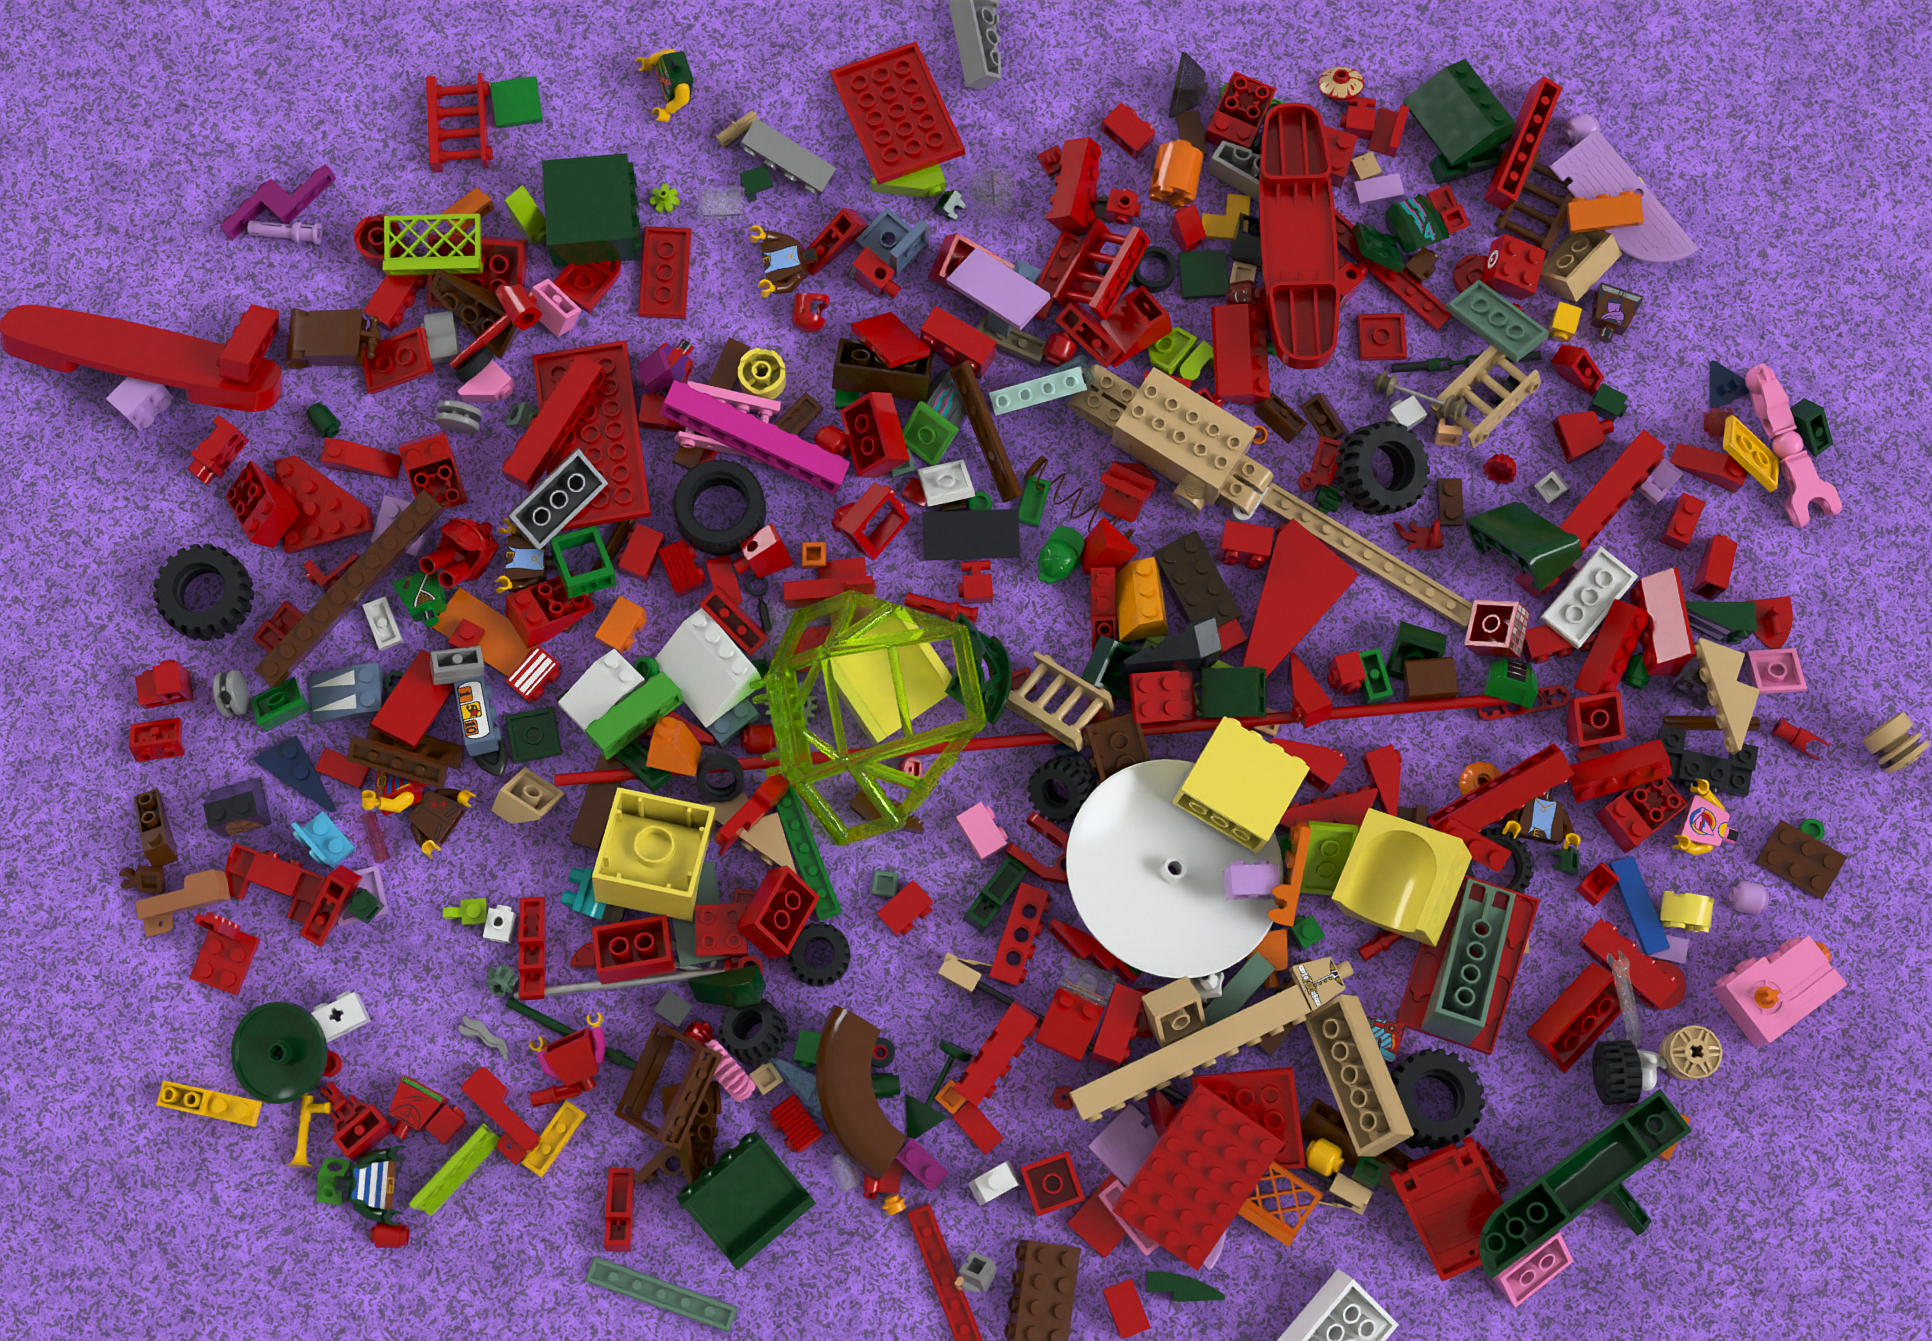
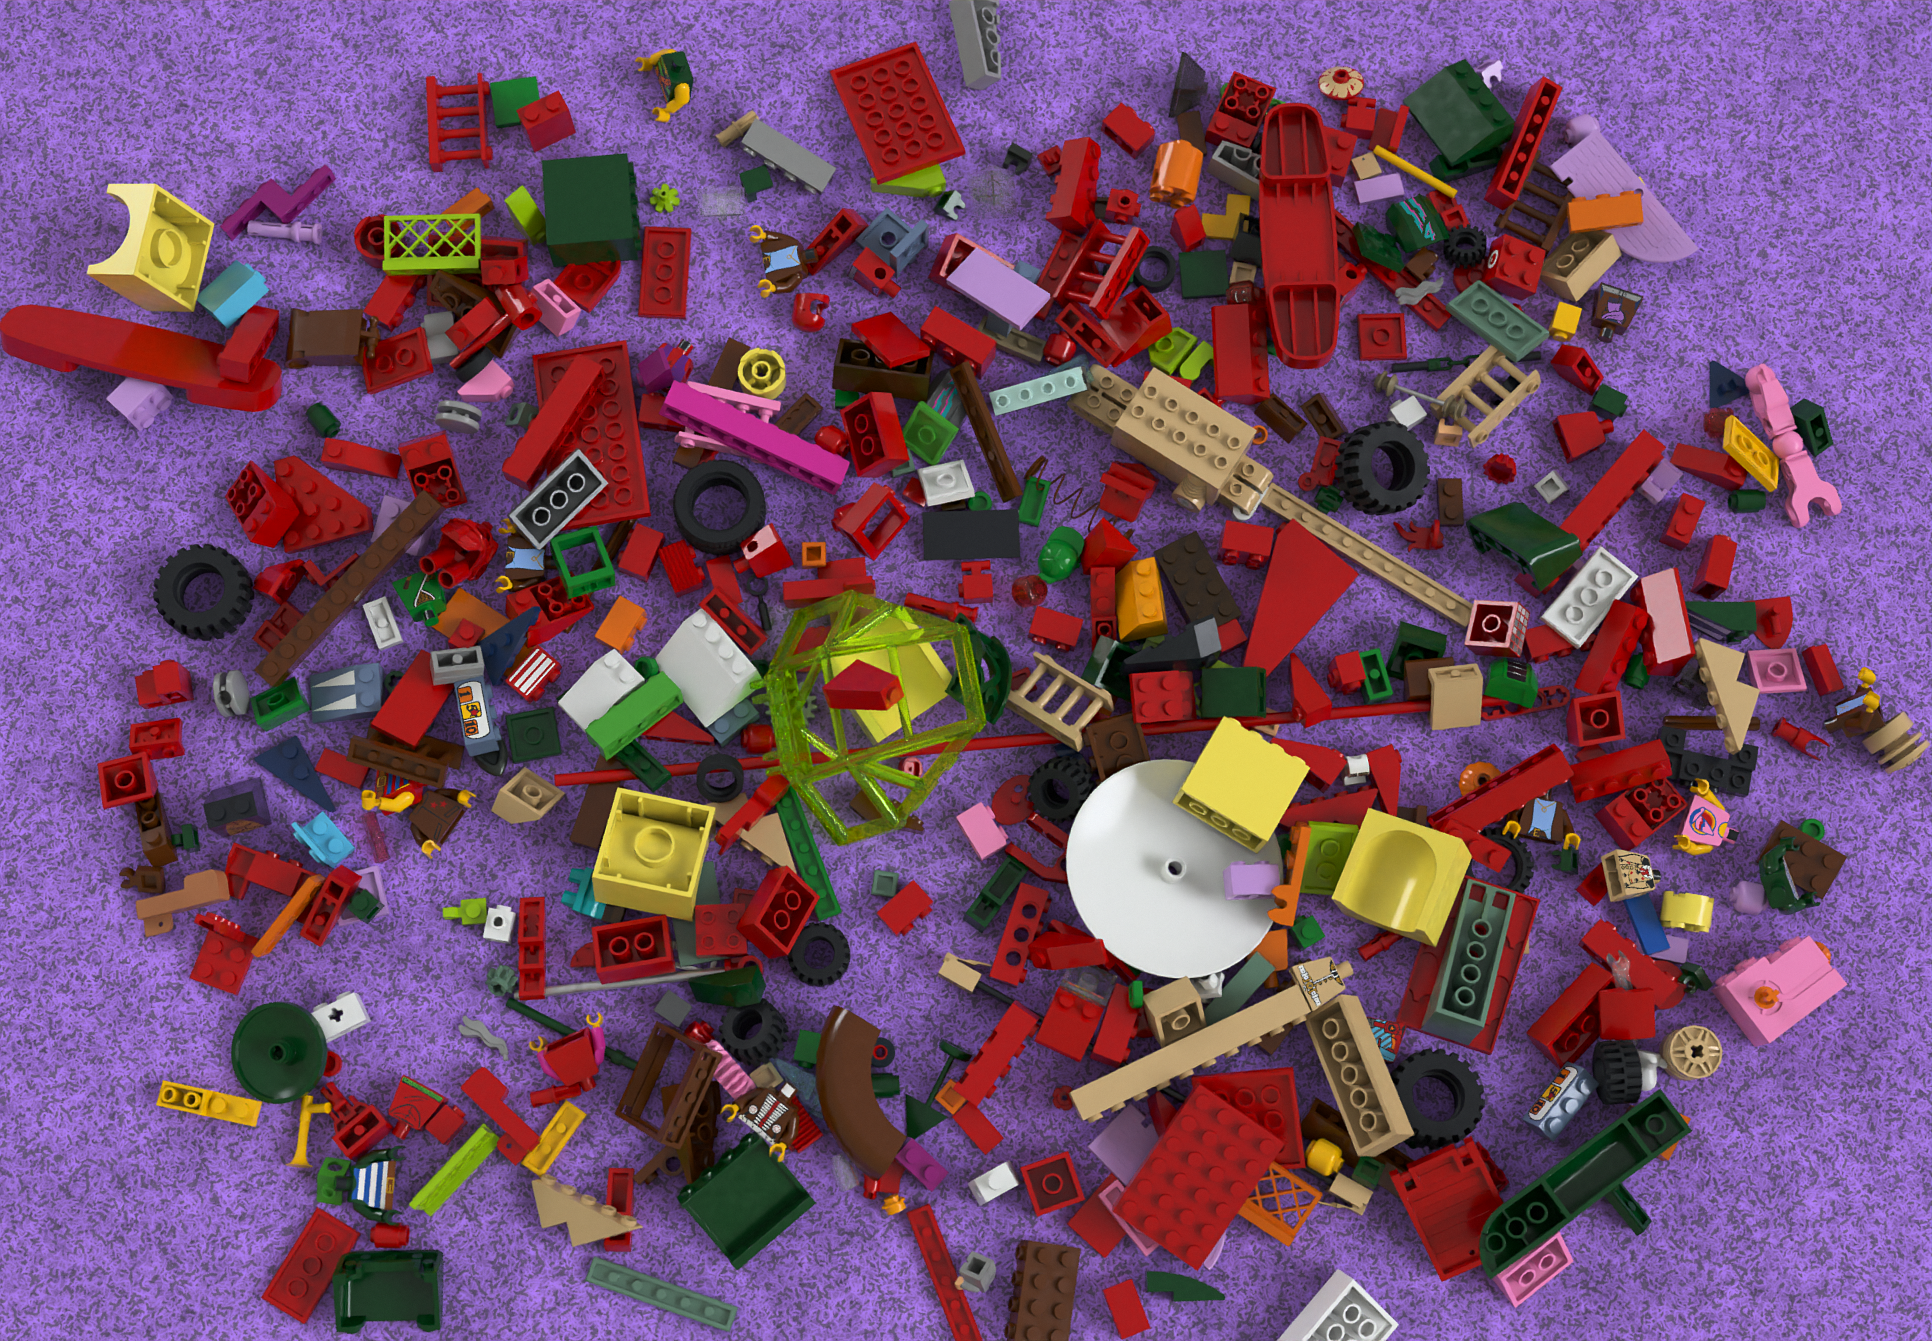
(126, 780): none -> red slope
(162, 252): none -> light yellow piece
(188, 838): none -> dark green tile
(217, 451): red hips -> none
(232, 293): none -> medium azure brick
(279, 580): none -> red slope
(288, 915): none -> orange tile
(310, 1265): none -> red tile
(389, 1288): none -> dark green windscreen
(473, 323): none -> red slope
(504, 269): none -> red torso
(505, 643): none -> dark blue wing
(546, 121): none -> red brick
(584, 1216): none -> tan slope
(674, 747): orange slope -> none
(769, 1114): none -> torso
(863, 688): none -> red slope
(1009, 805): none -> red piece
(1018, 157): none -> pearl dark grey tile
(1029, 591): none -> clear red head
(1055, 629): none -> red brick
(1066, 951): none -> red slope
(1135, 994): none -> green tile
(1355, 770): none -> white leg
(1414, 171): none -> yellow piece
(1414, 295): none -> light grey hair
(1455, 696): none -> tan panel
(1465, 256): none -> black tyre
(1488, 69): none -> lavender tile
(1560, 1101): none -> sand blue brick
(1626, 1013): none -> red slope
(1628, 874): none -> tan torso
(1695, 976): none -> dark green tile
(1747, 501): none -> dark green brick
(1779, 882): none -> dark green torso
(1822, 669): none -> red panel
(1860, 711): none -> reddish brown torso

